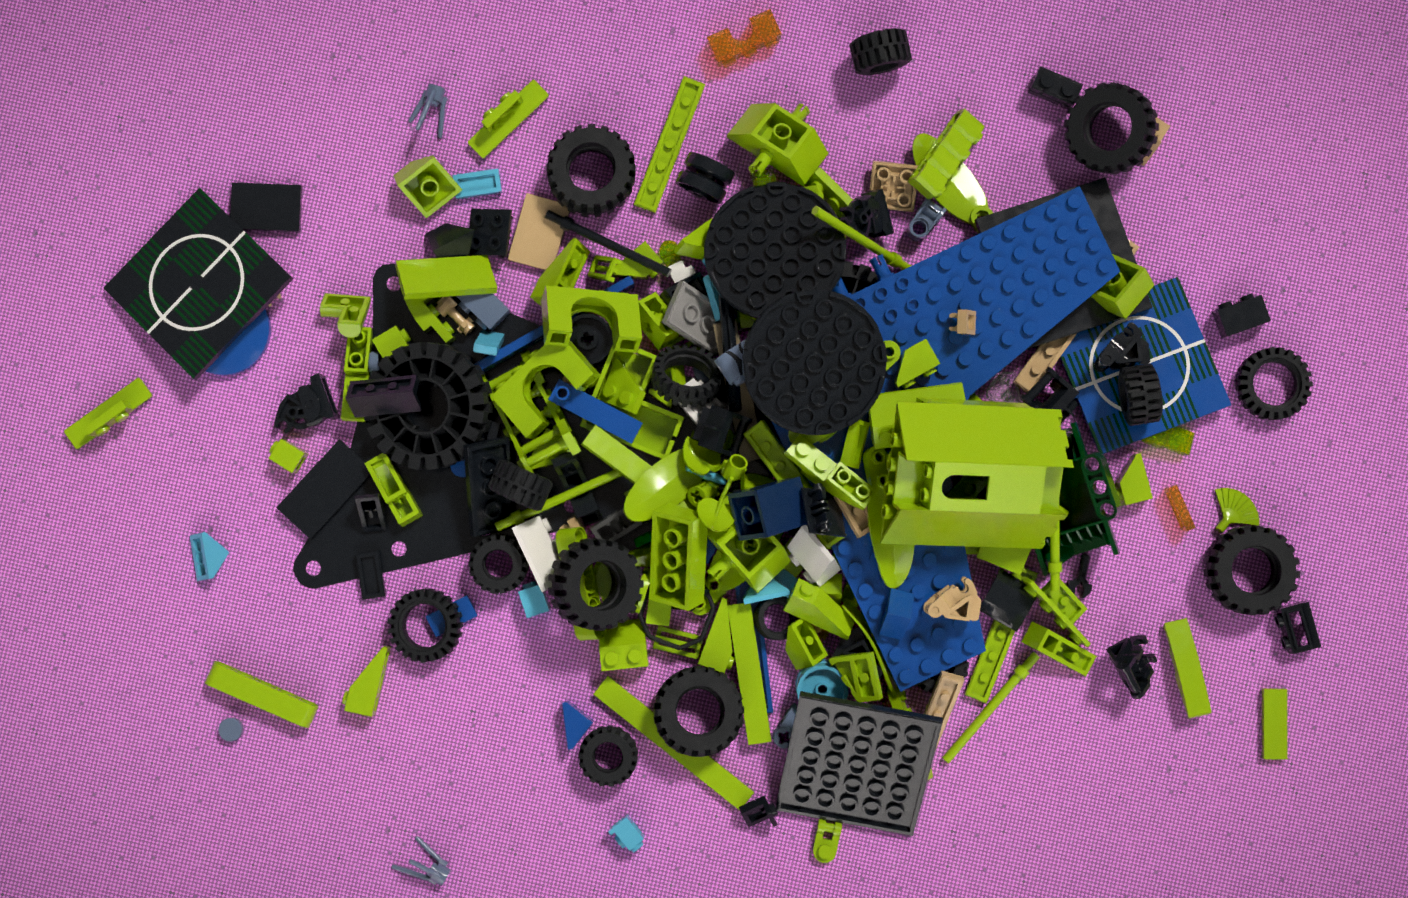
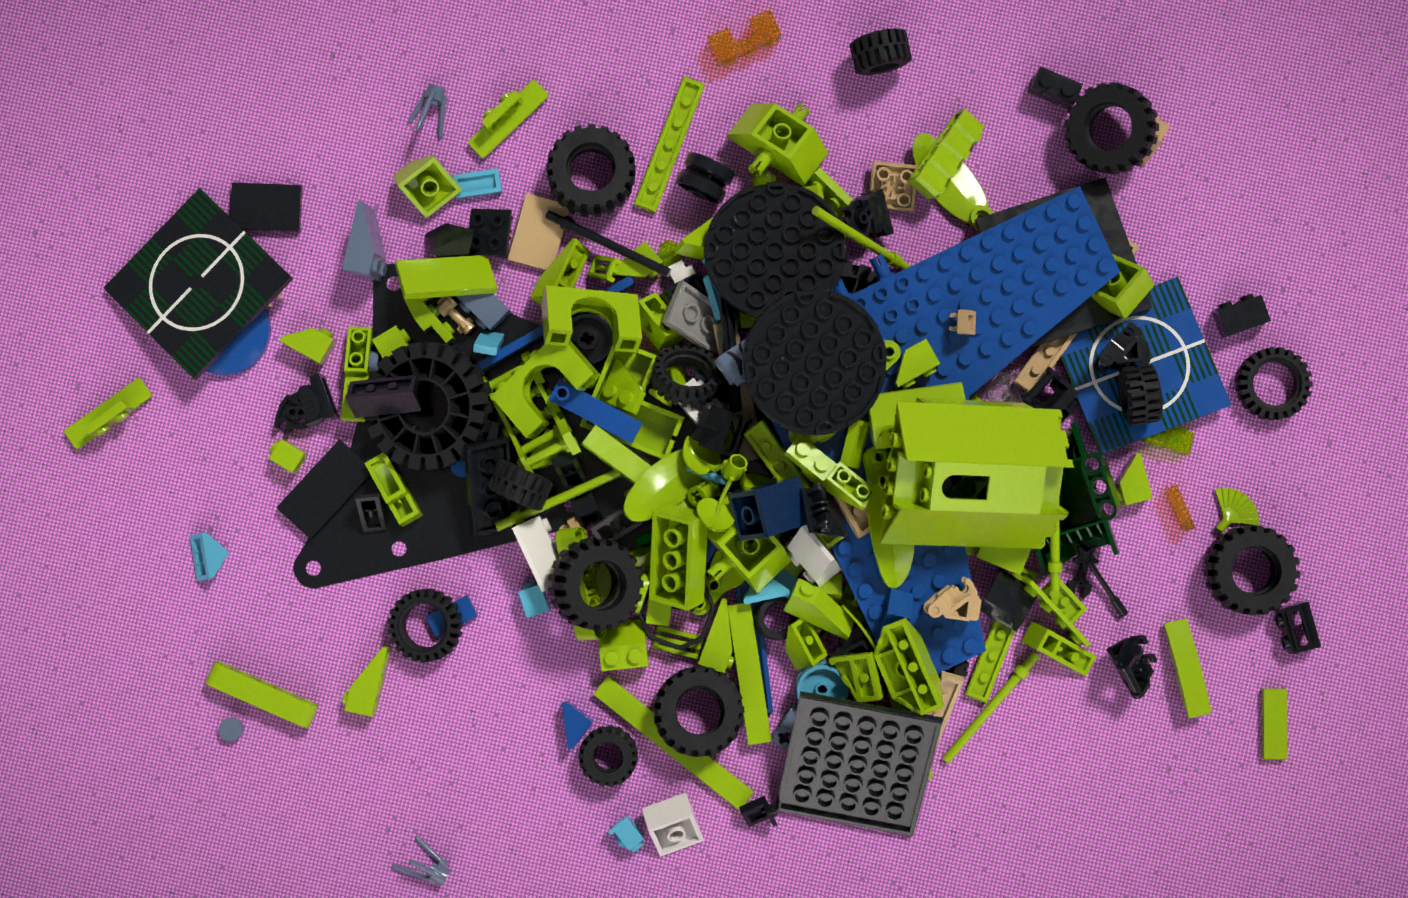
(311, 343): none -> lime slope
(349, 309): lime brick -> none
(365, 248): none -> sand blue slope
(370, 574): black tile -> none
(480, 572): black tyre -> none
(672, 824): none -> white slope
(824, 848): lime plate -> none
(908, 668): none -> lime wedge
(927, 217): sand blue piece -> none
(1087, 559): none -> black piece

